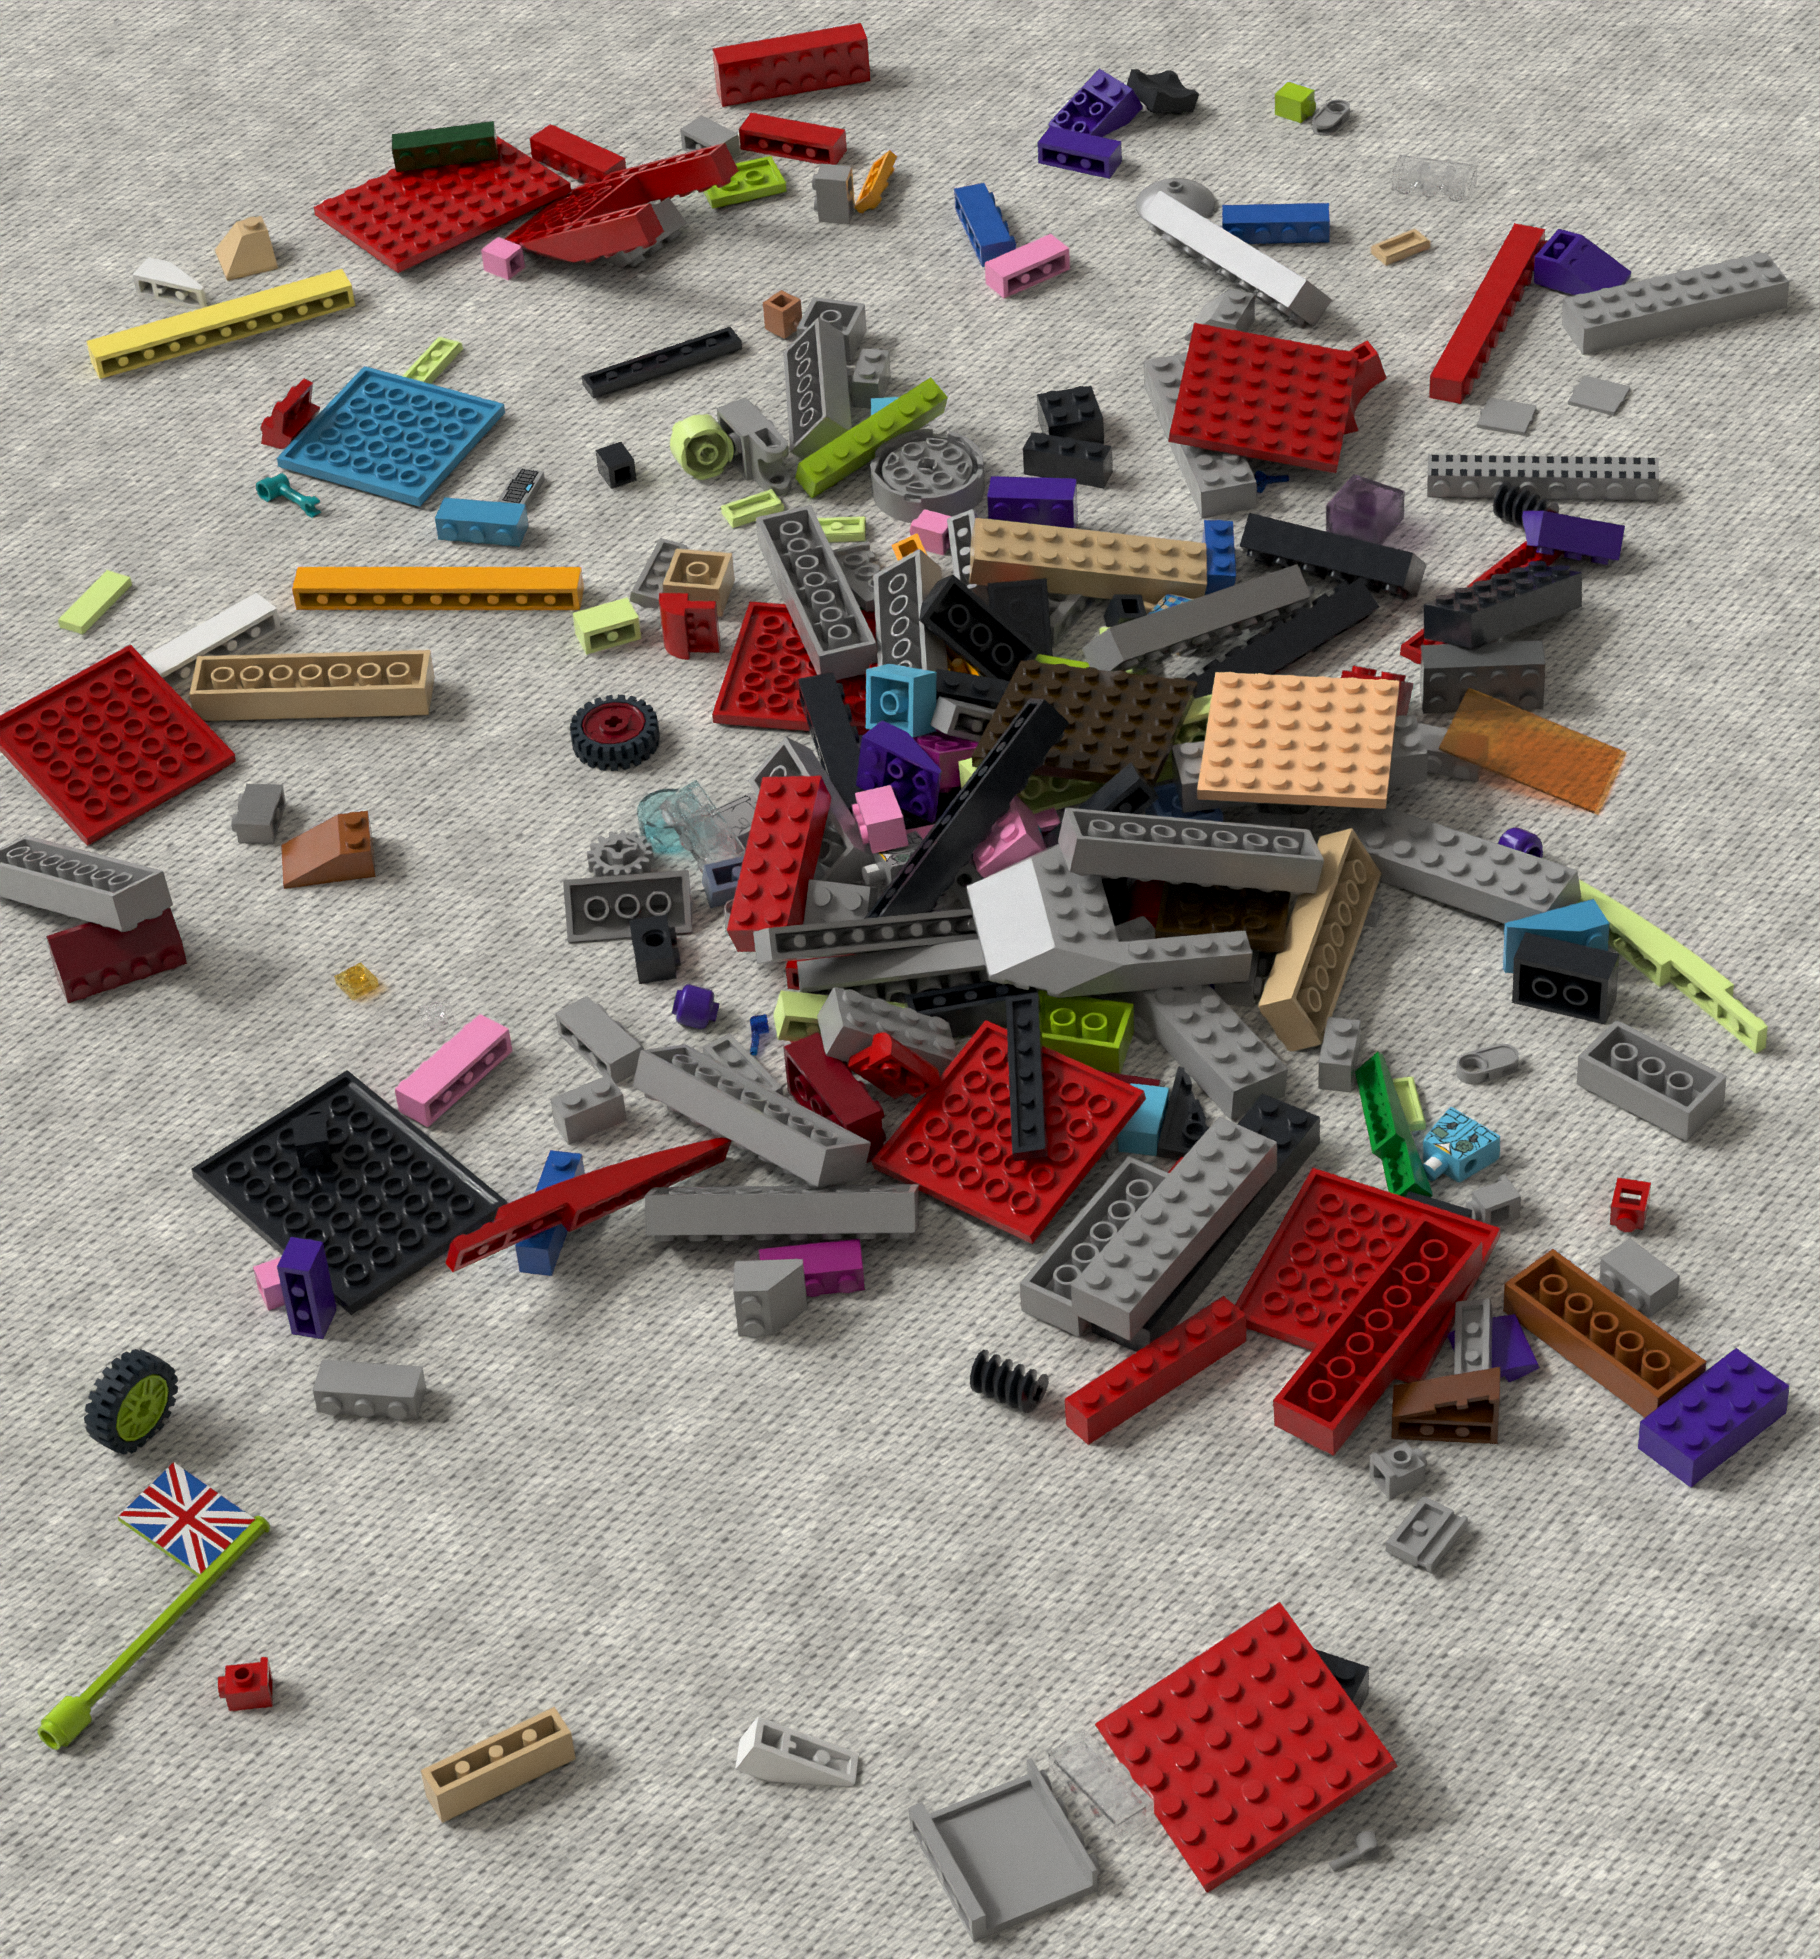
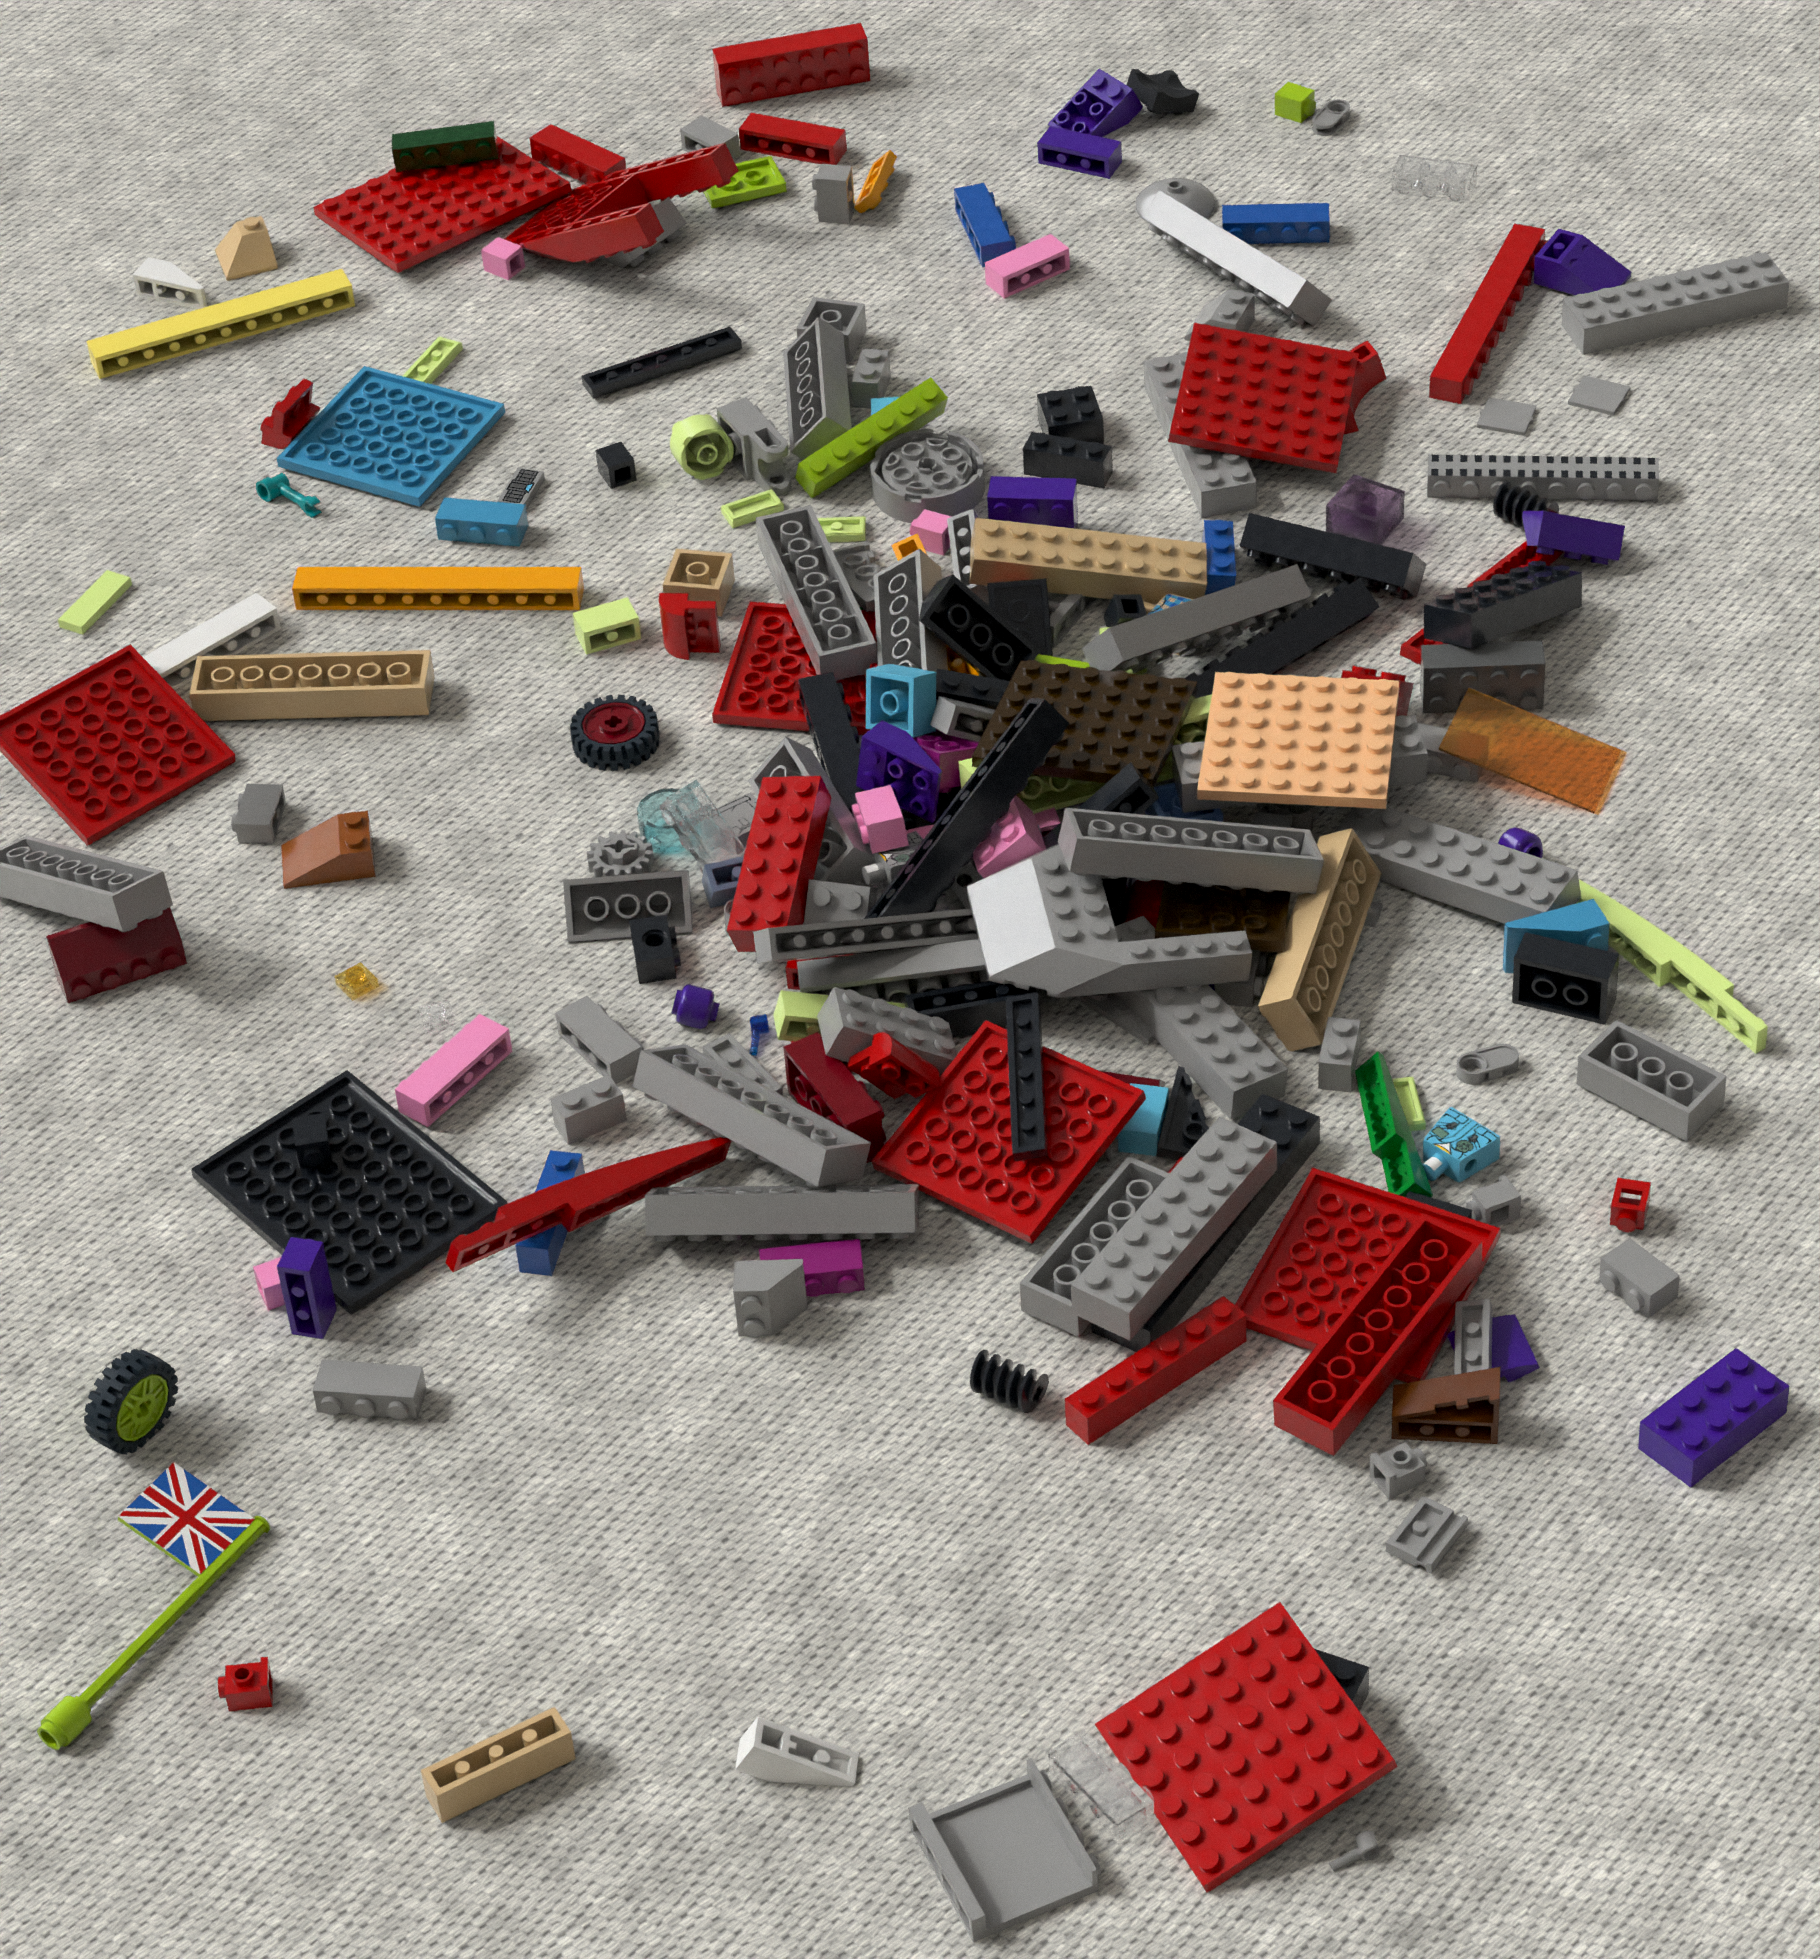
(652, 577): light grey plate -> none
(782, 314): nougat brick -> none
(1088, 1029): lime brick -> none
(1263, 479): clear blue hand -> none
(1400, 247): tan tile -> none
(1600, 1333): dark orange brick -> none

